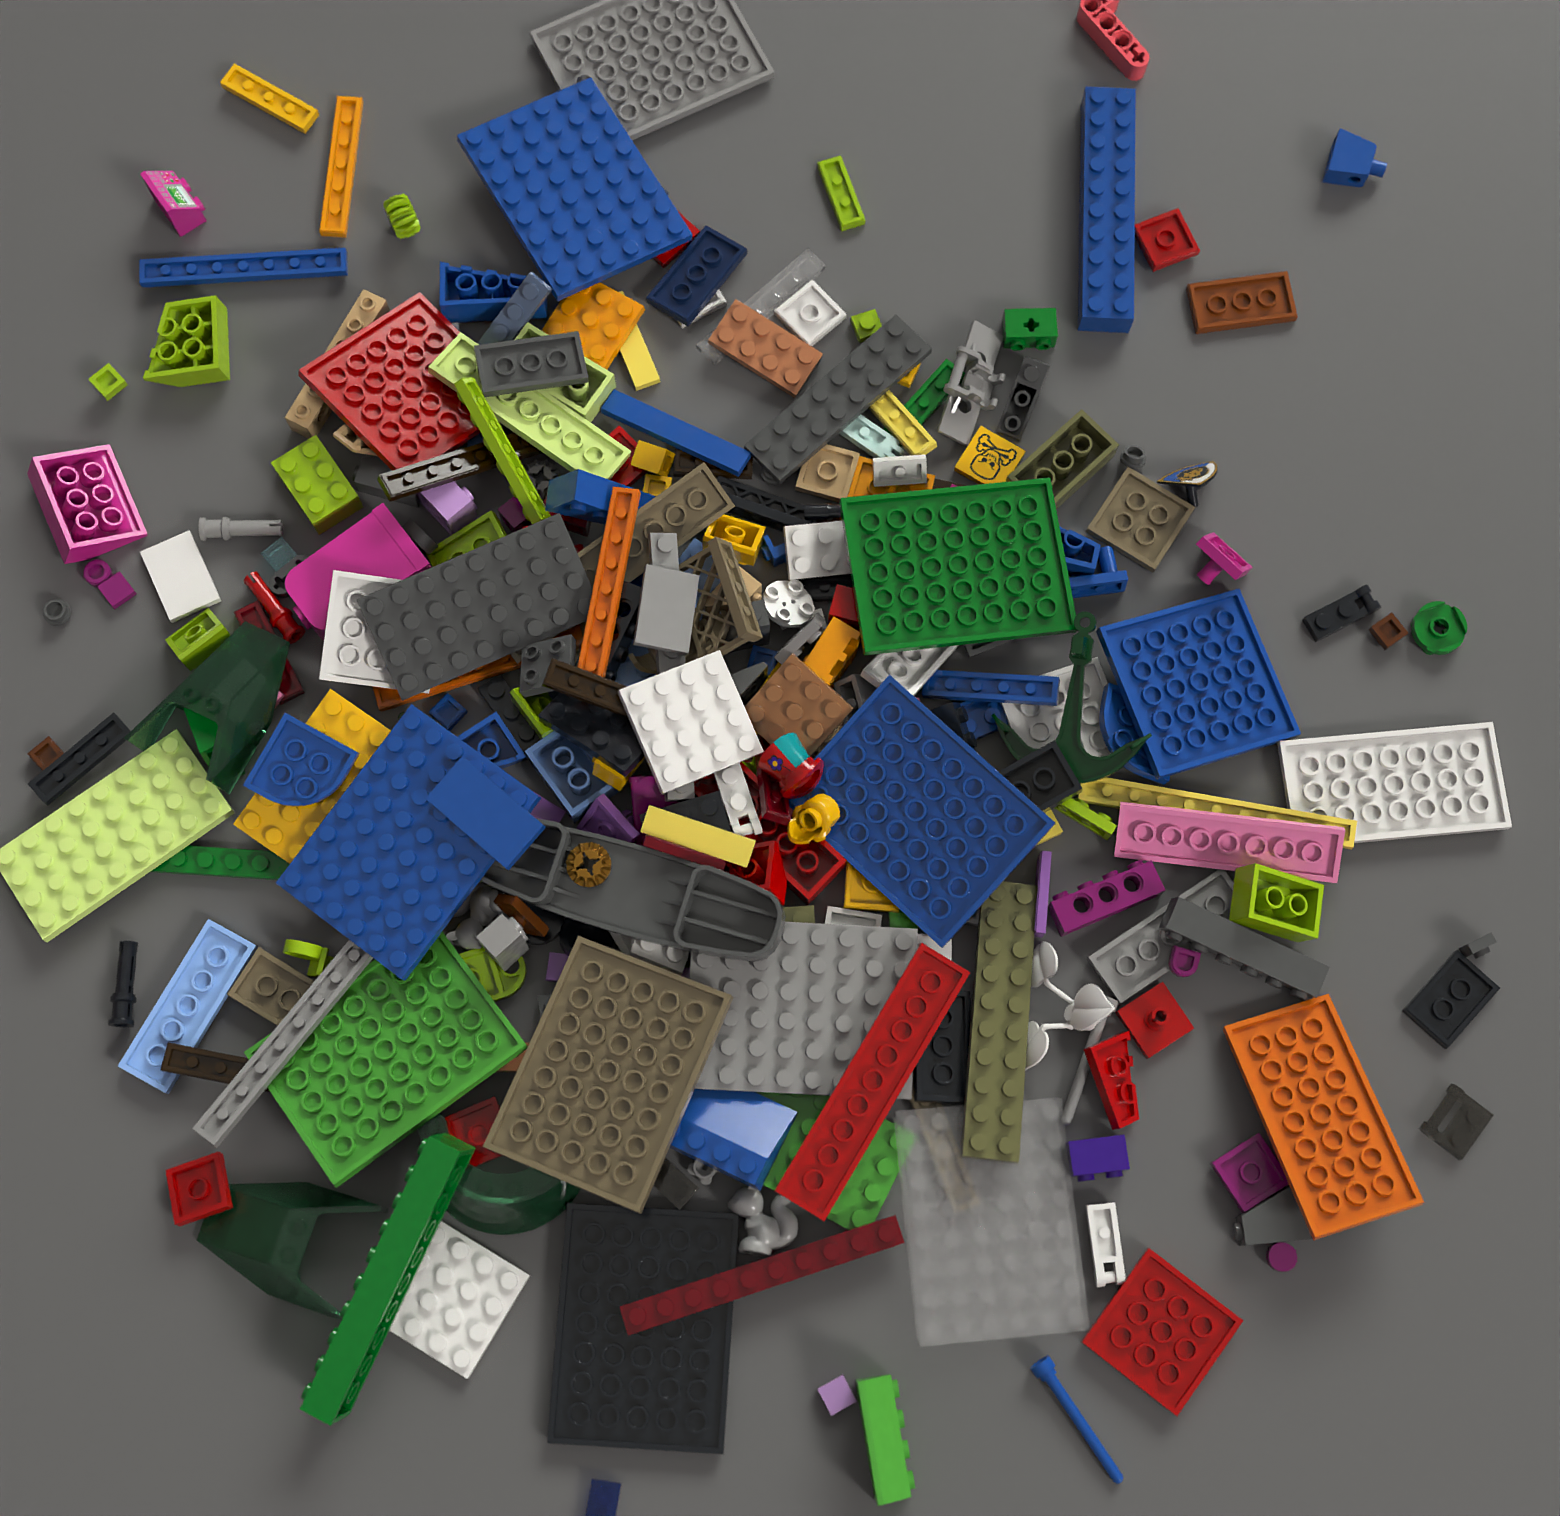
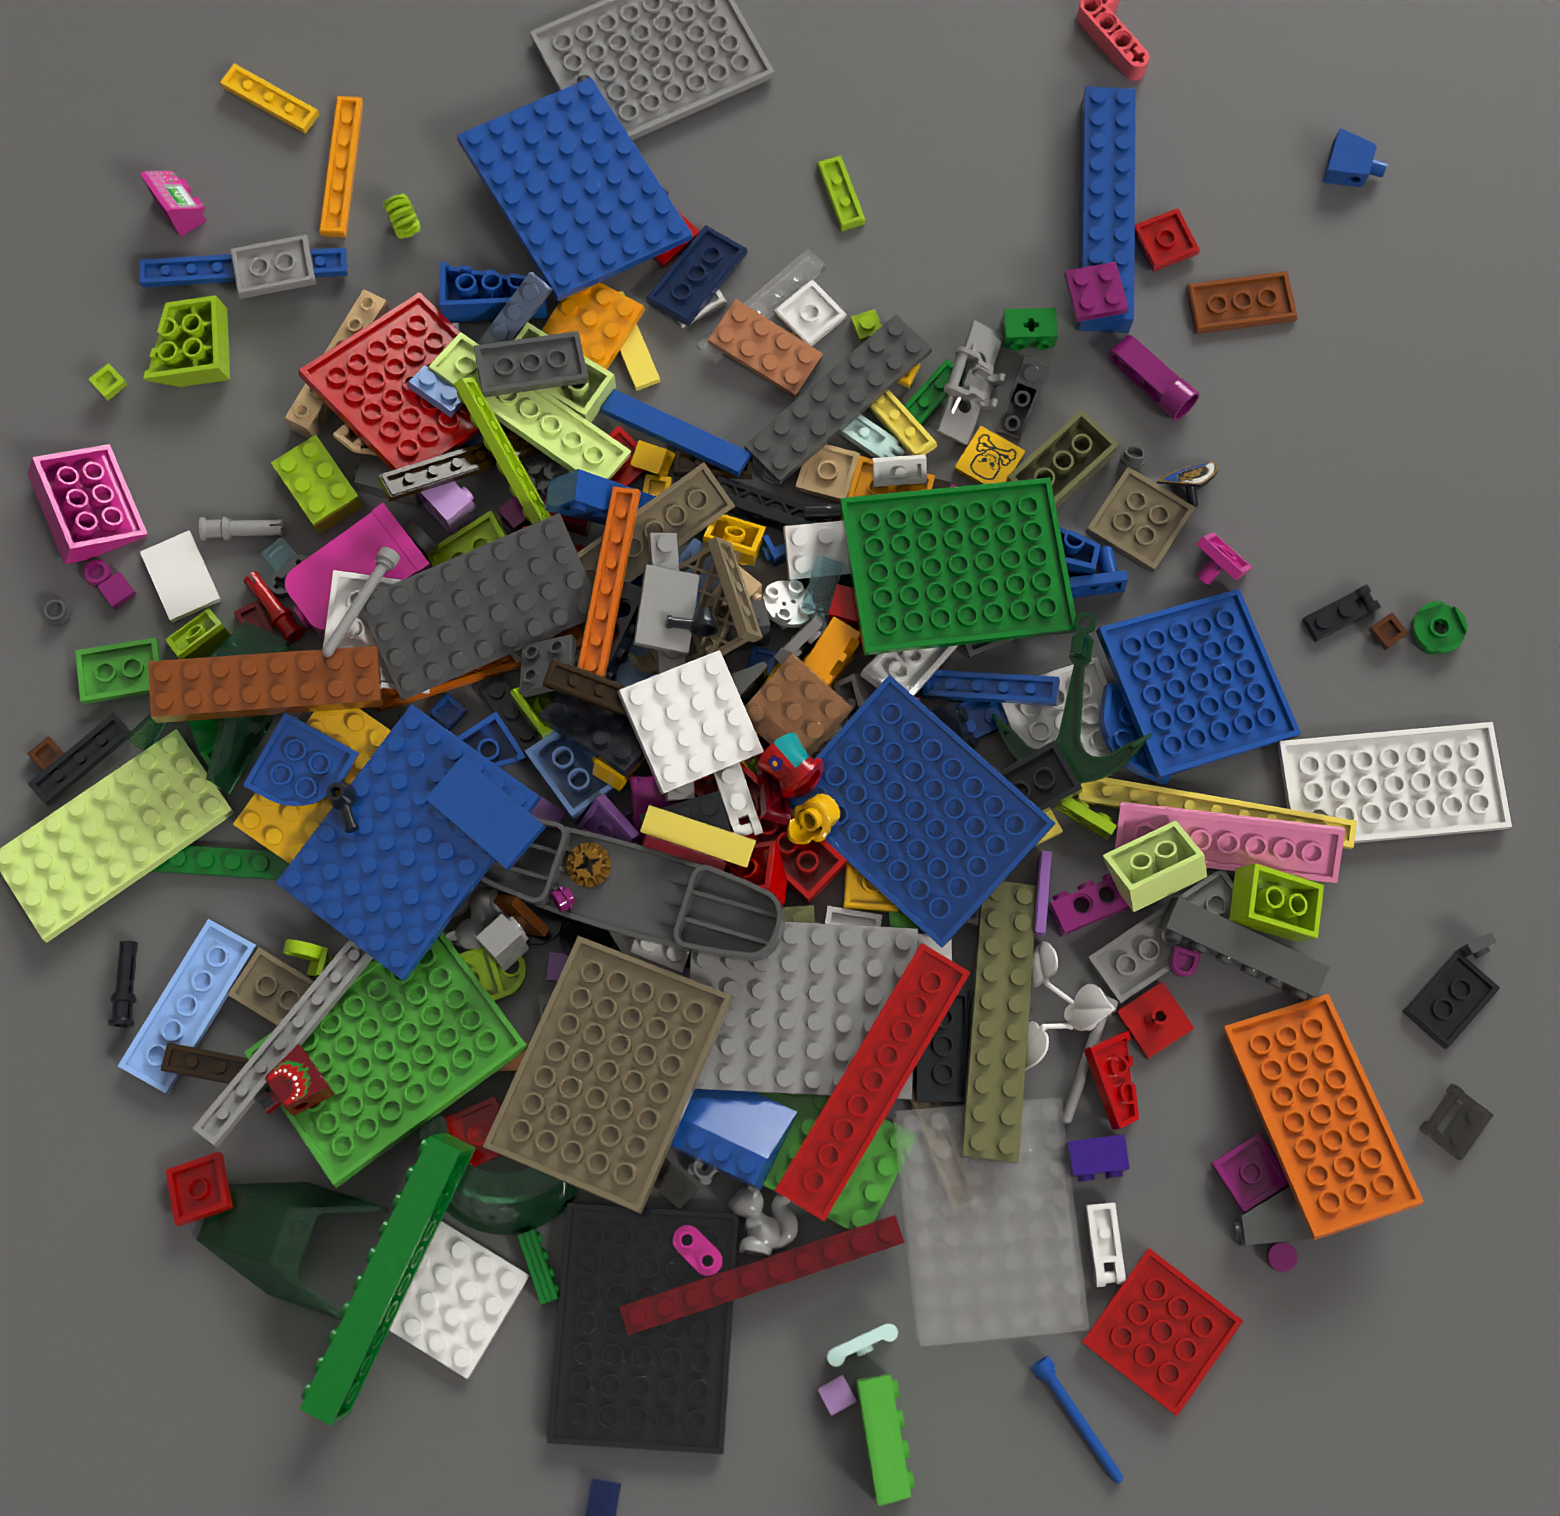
(115, 670): none -> bright green plate
(264, 684): none -> dark orange brick
(273, 266): none -> light grey tile
(295, 1084): none -> dark red torso
(344, 802): none -> black bar
(385, 561): none -> light grey piece
(435, 391): none -> medium blue plate
(541, 1273): none -> green piece
(563, 899): none -> magenta plate
(697, 1250): none -> dark pink plate
(702, 624): none -> black bar
(822, 584): none -> clear light blue tile
(861, 1344): none -> light aqua plate
(1096, 291): none -> magenta plate
(1152, 376): none -> magenta beam
(1155, 865): none -> yellowish green slope

